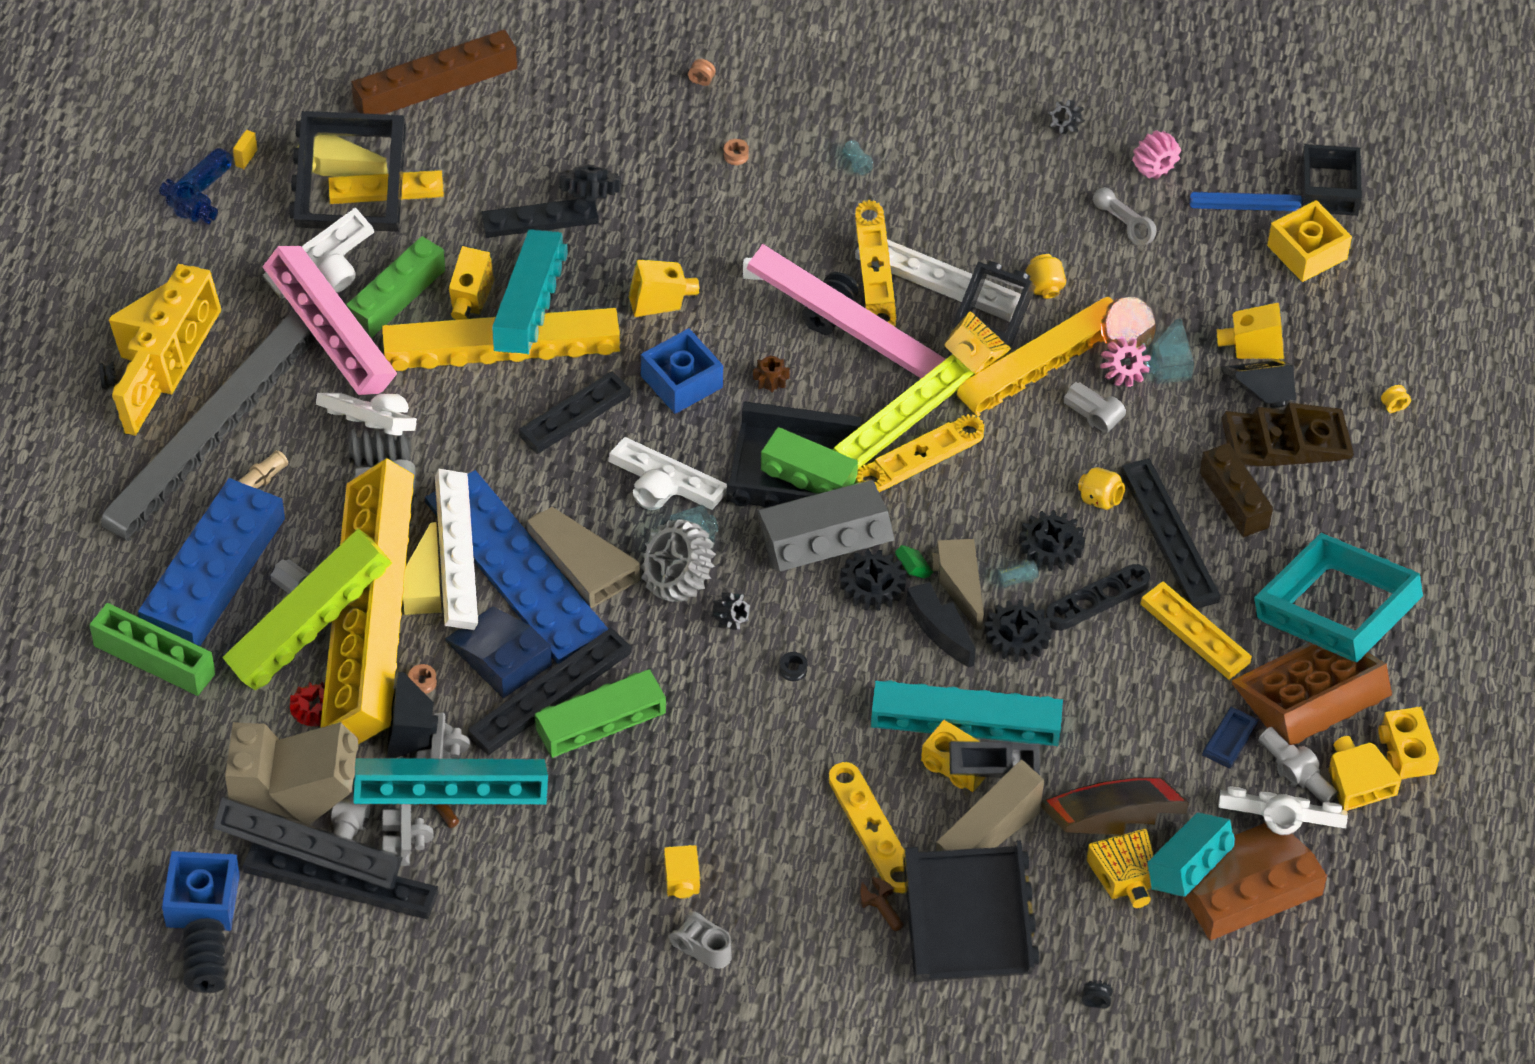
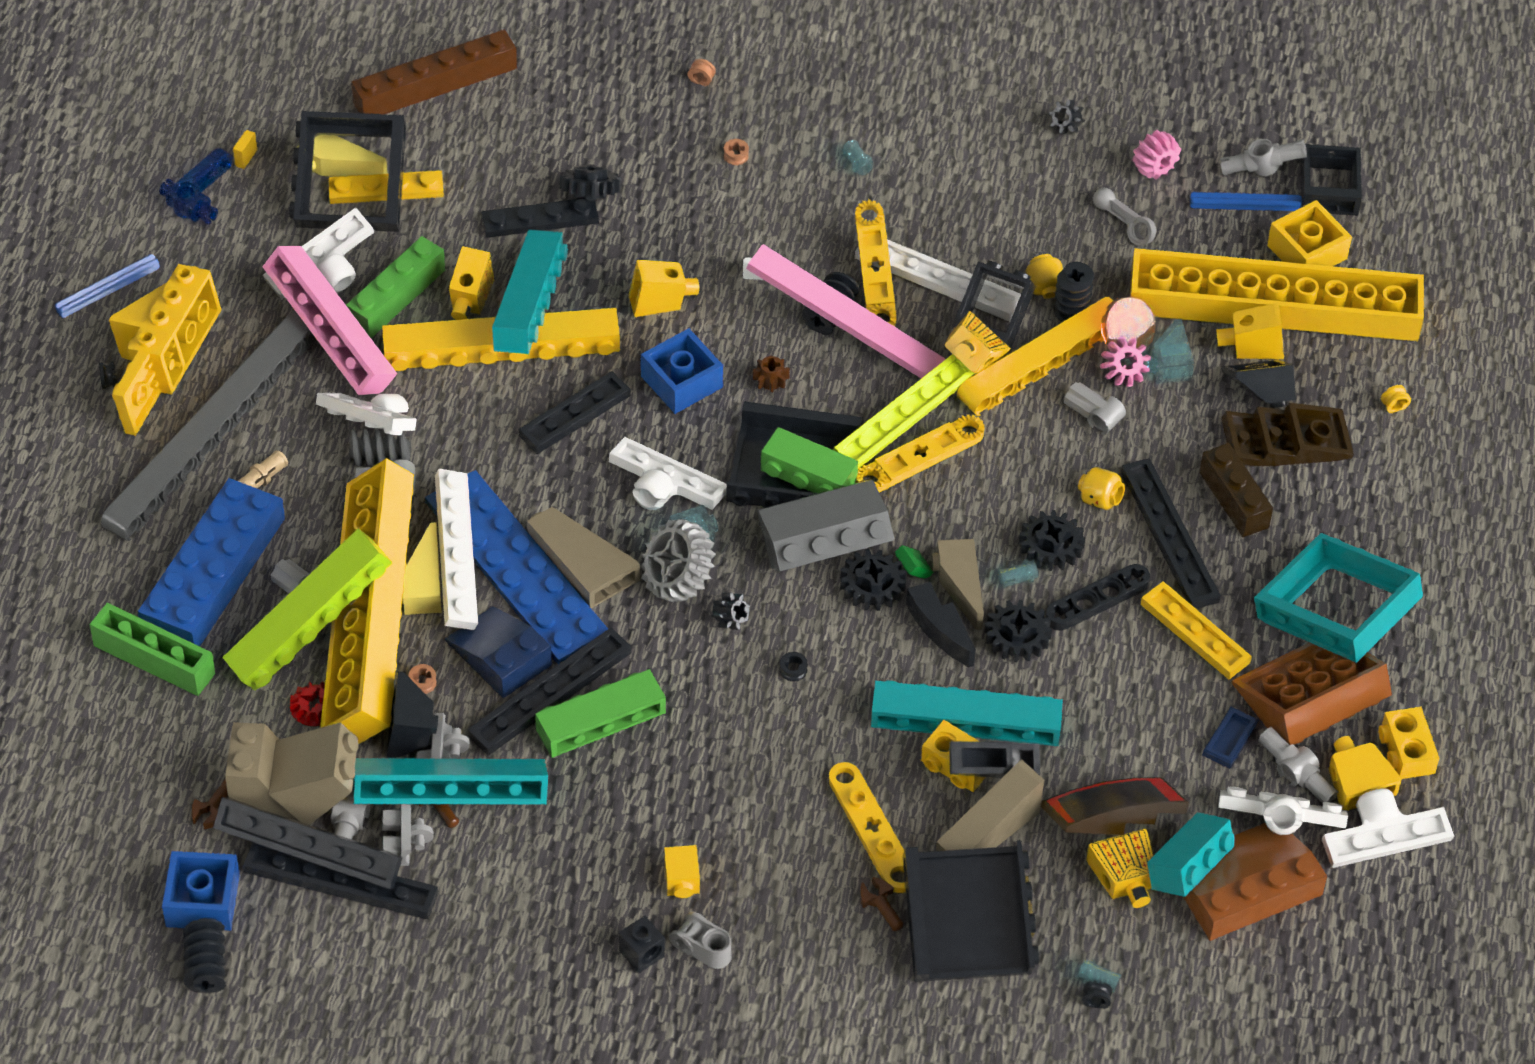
(106, 285): none -> axle
(212, 805): none -> reddish brown bar
(641, 944): none -> black brick
(1073, 290): none -> black piece
(1092, 972): none -> clear light blue pin
(1263, 157): none -> light grey pin
(1308, 294): none -> yellow brick
(1385, 831): none -> white plate

